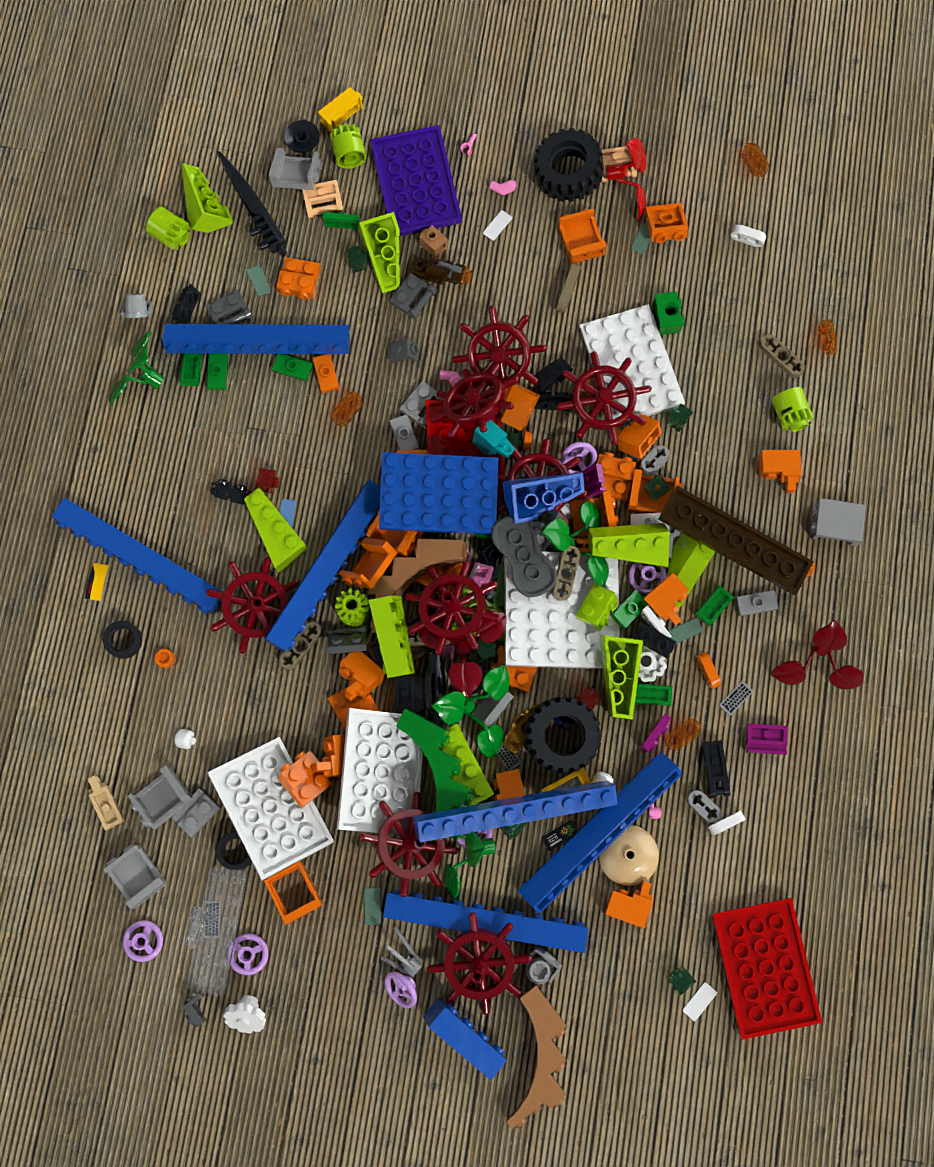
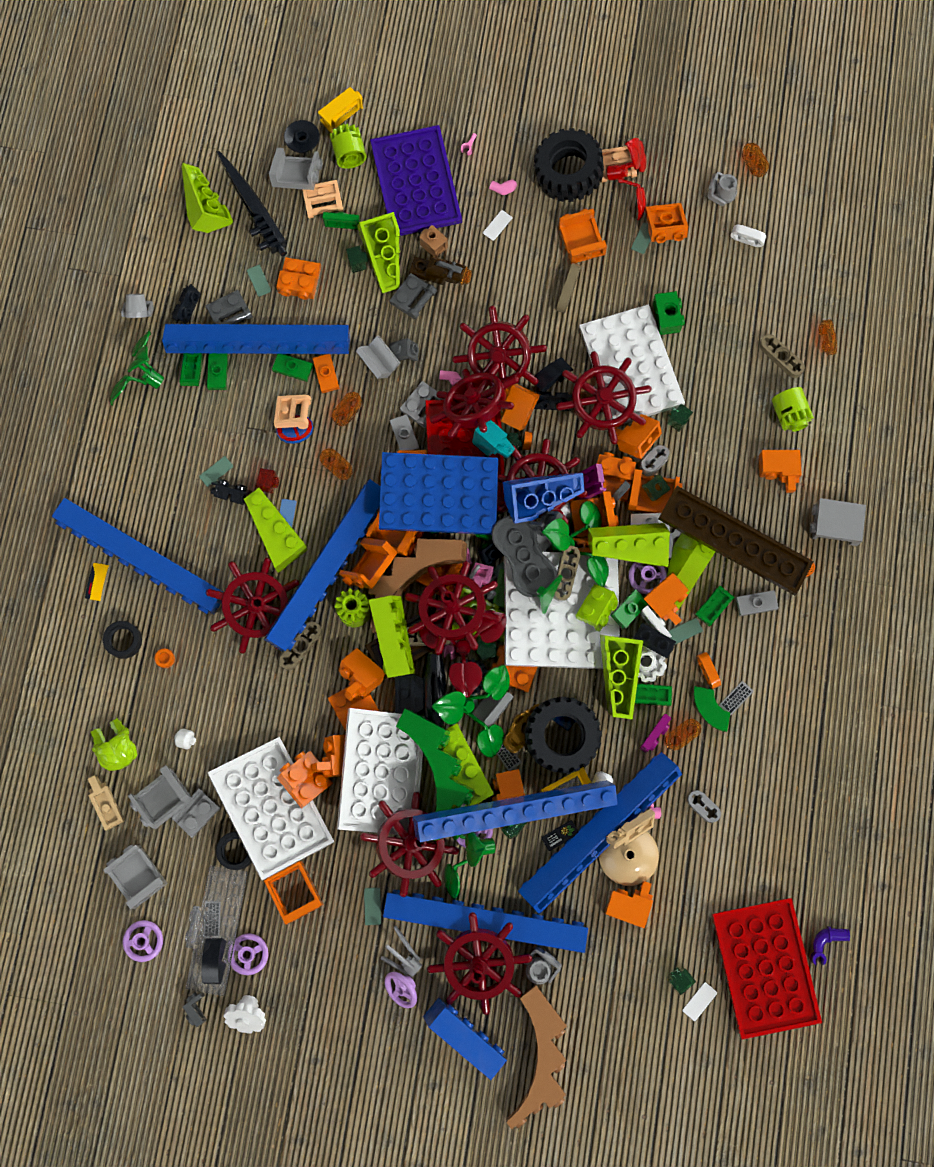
(118, 751): none -> lime hair
(168, 228): lime gear -> none
(212, 965): none -> black slope
(216, 471): none -> sand green sticker
(286, 411): none -> light nougat plate
(295, 434): none -> piece
(336, 465): none -> clear orange plate
(347, 639): dark grey plate -> none
(378, 358): none -> light grey panel
(546, 595): none -> green piece
(576, 450): lavender piece -> none
(589, 697): clear red plate -> none
(621, 491): none -> dark grey tile
(632, 829): none -> tan hinge
(710, 710): none -> green tile
(716, 768): black plate -> none
(724, 190): none -> light grey piece
(726, 823): white beam -> none
(766, 739): magenta plate -> none
(824, 936): none -> dark purple piece
(825, 639): dark red plant -> none

